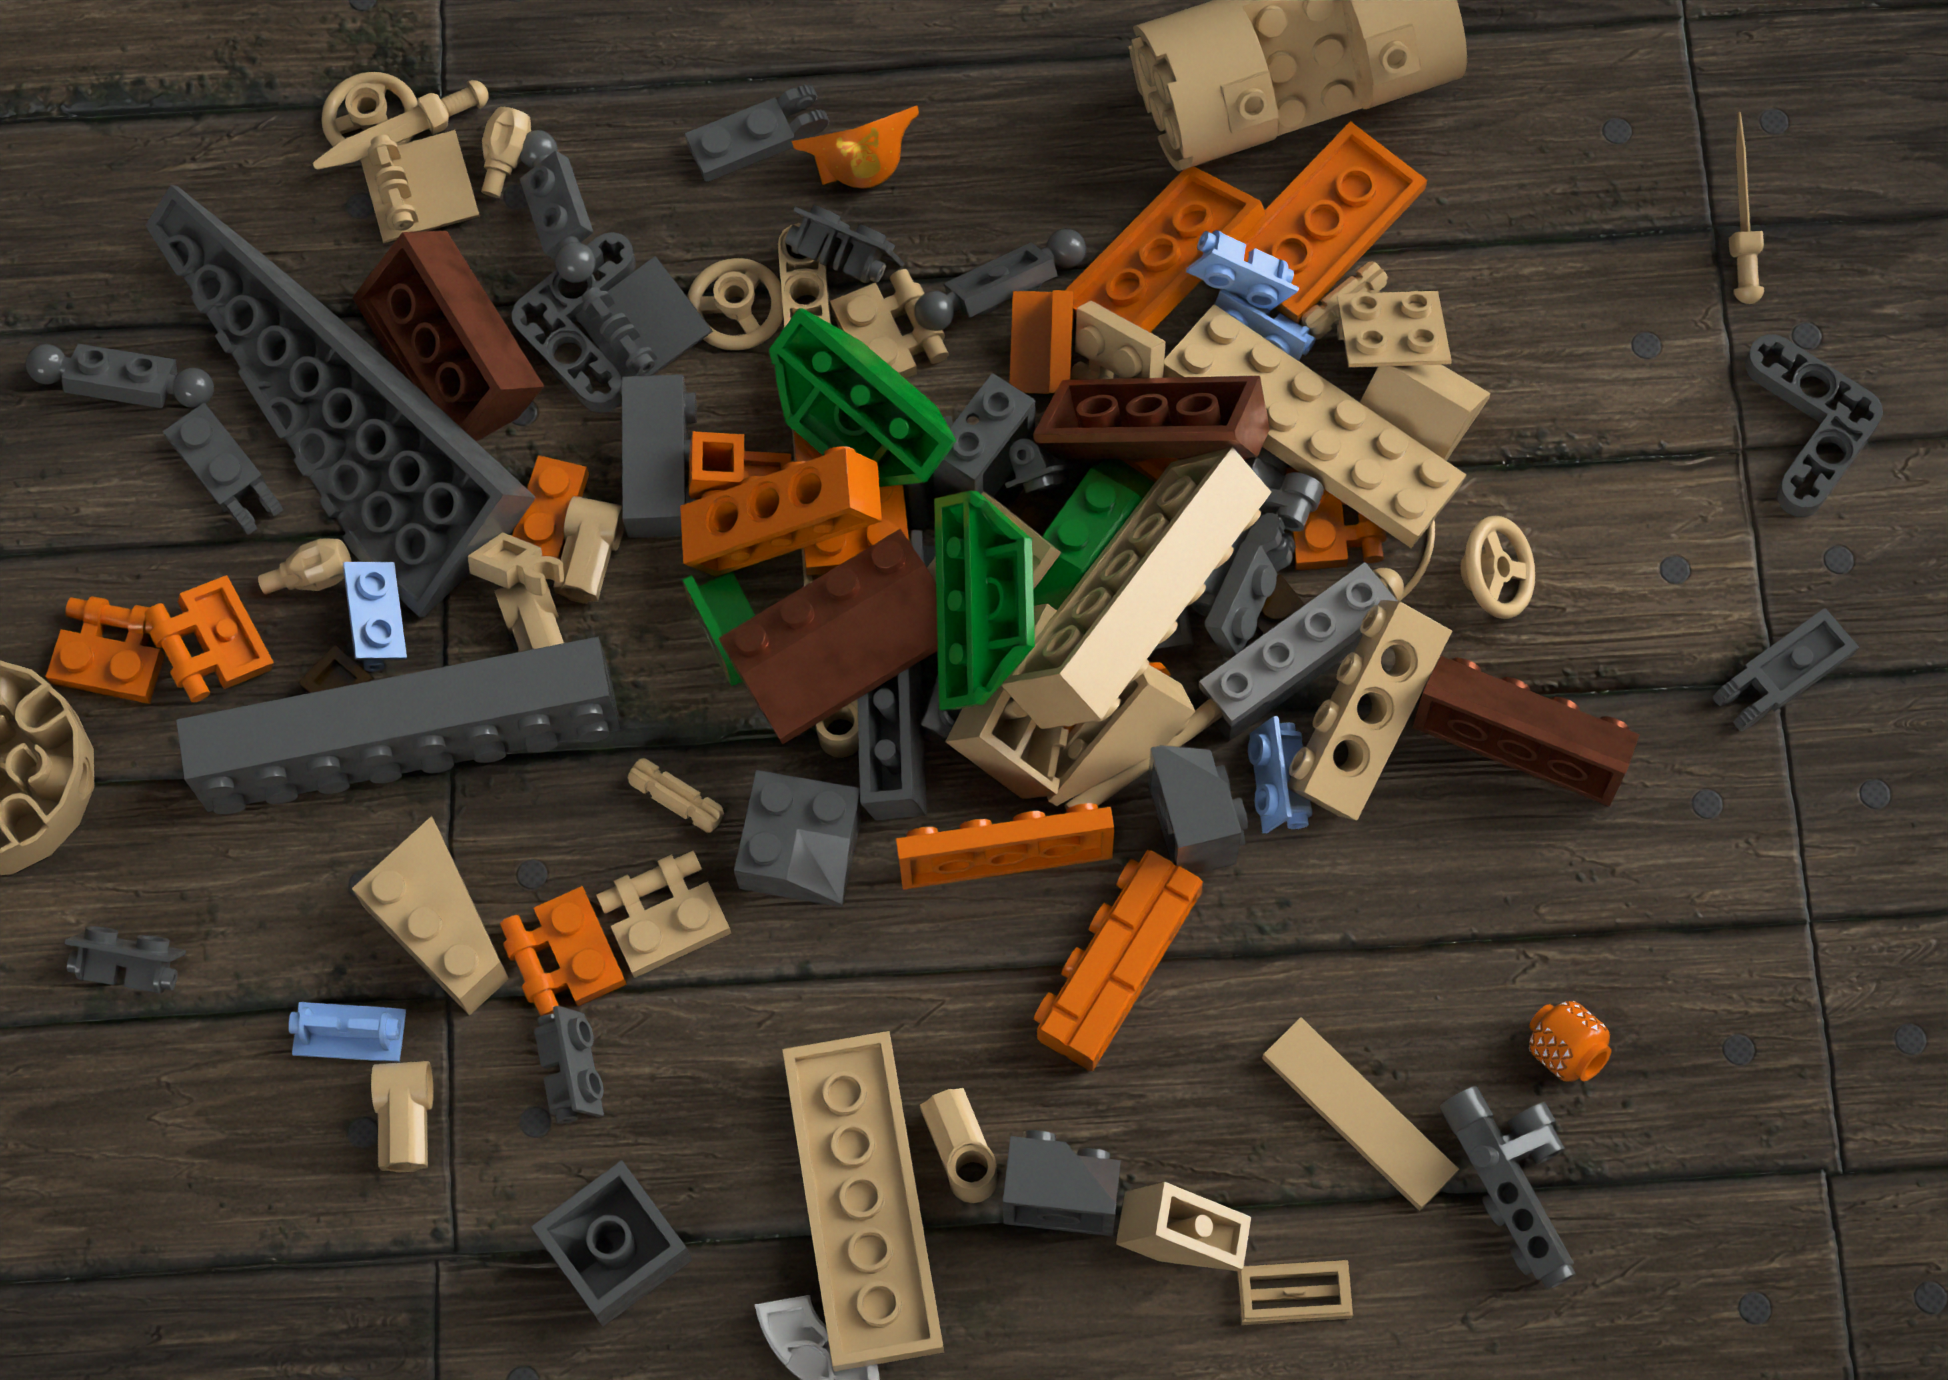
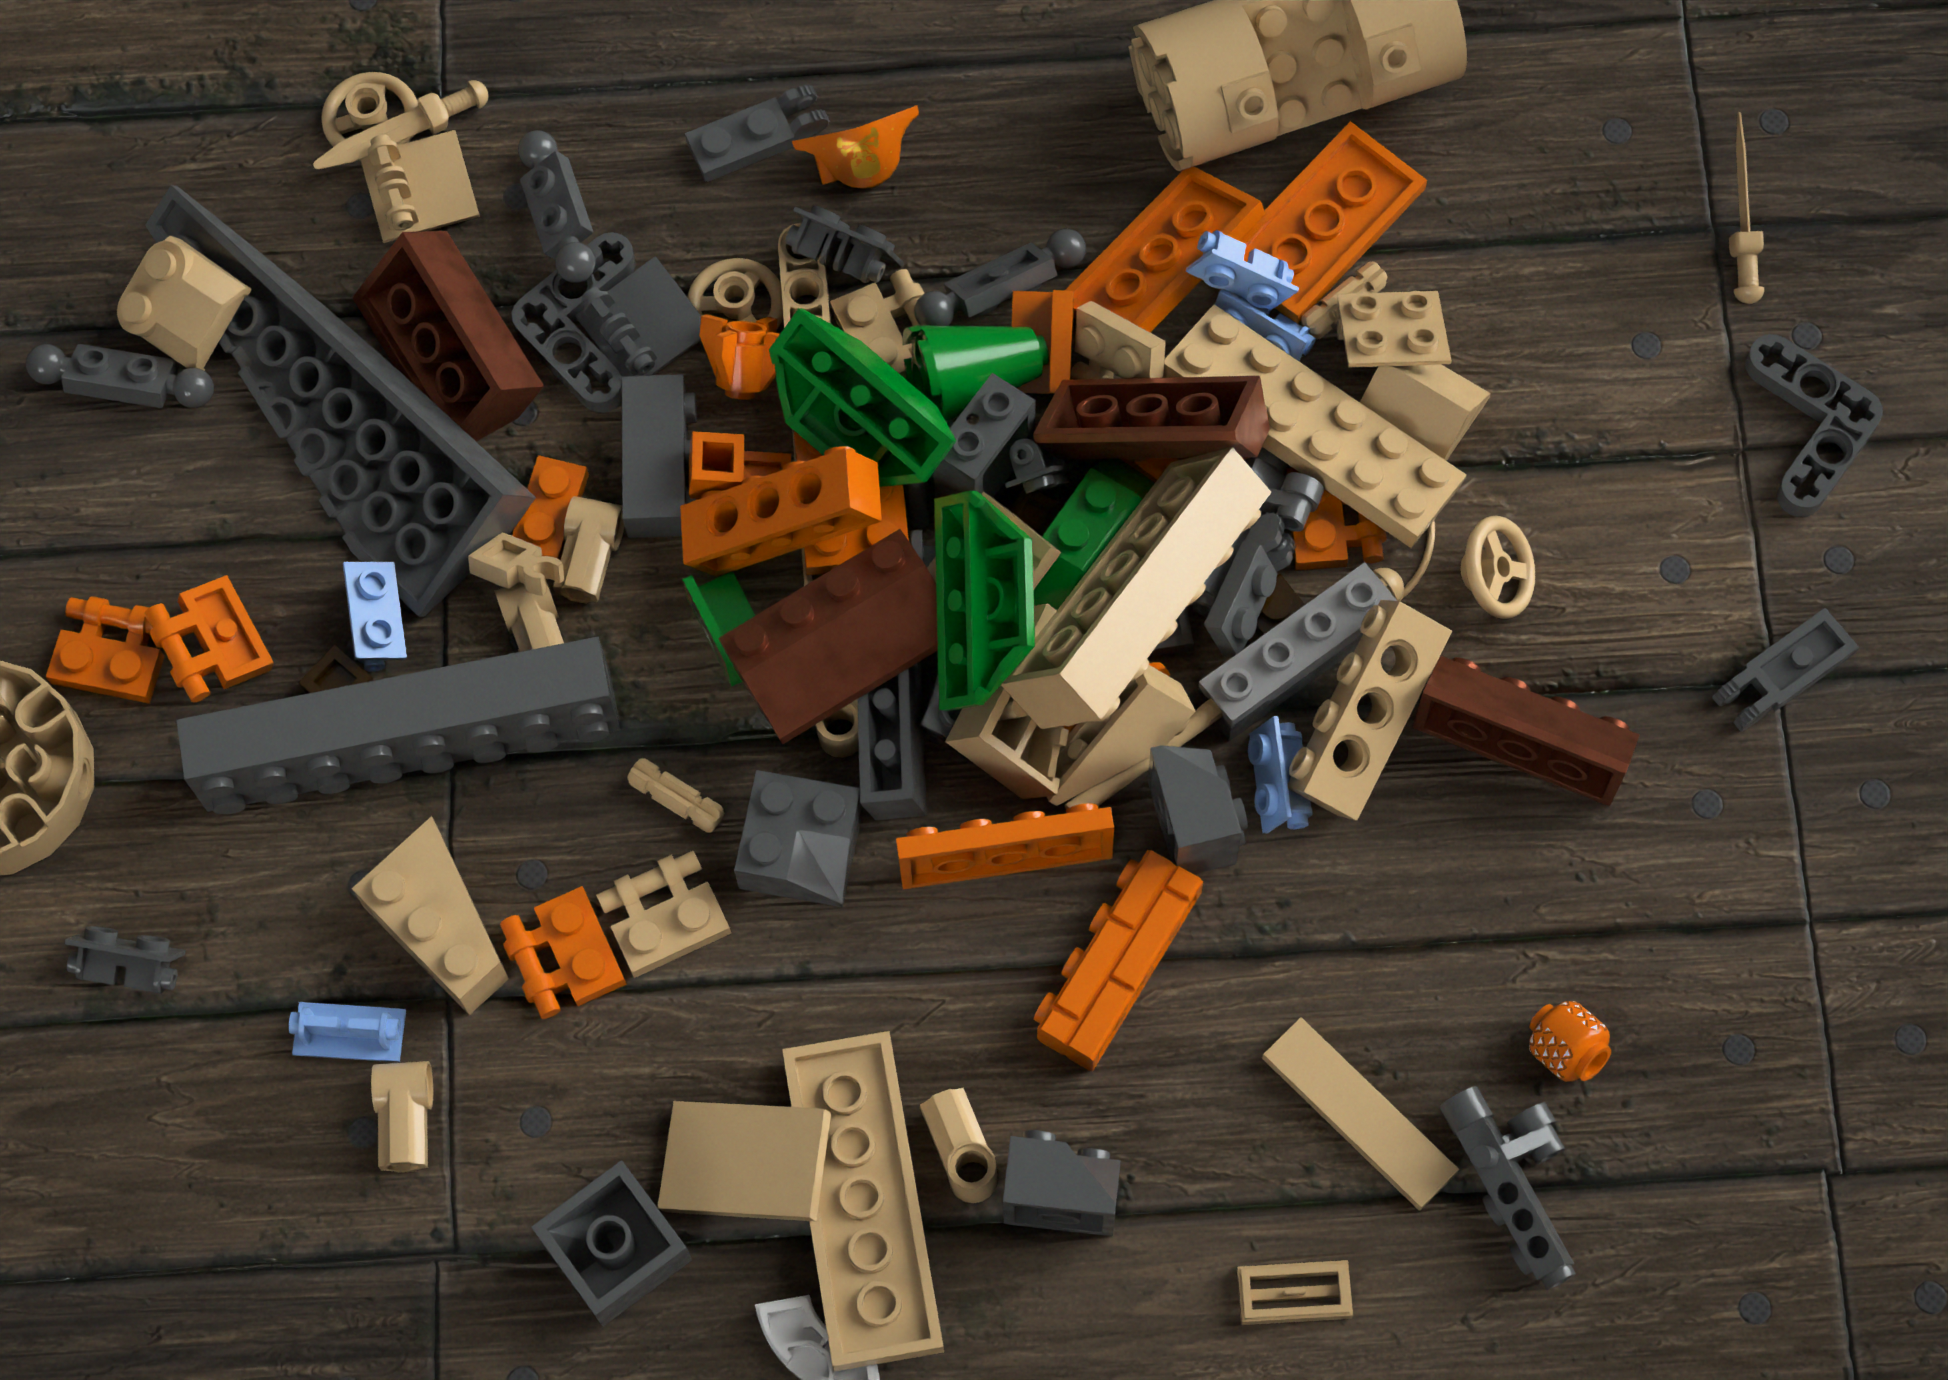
(180, 302): none -> tan slope
(220, 464): dark grey hinge -> none
(309, 567): tan piece -> none
(502, 147): tan piece -> none
(567, 1042): dark grey hinge -> none
(740, 354): none -> orange brick
(744, 1160): none -> tan tile
(957, 360): none -> green cone
(1182, 1228): tan slope -> none

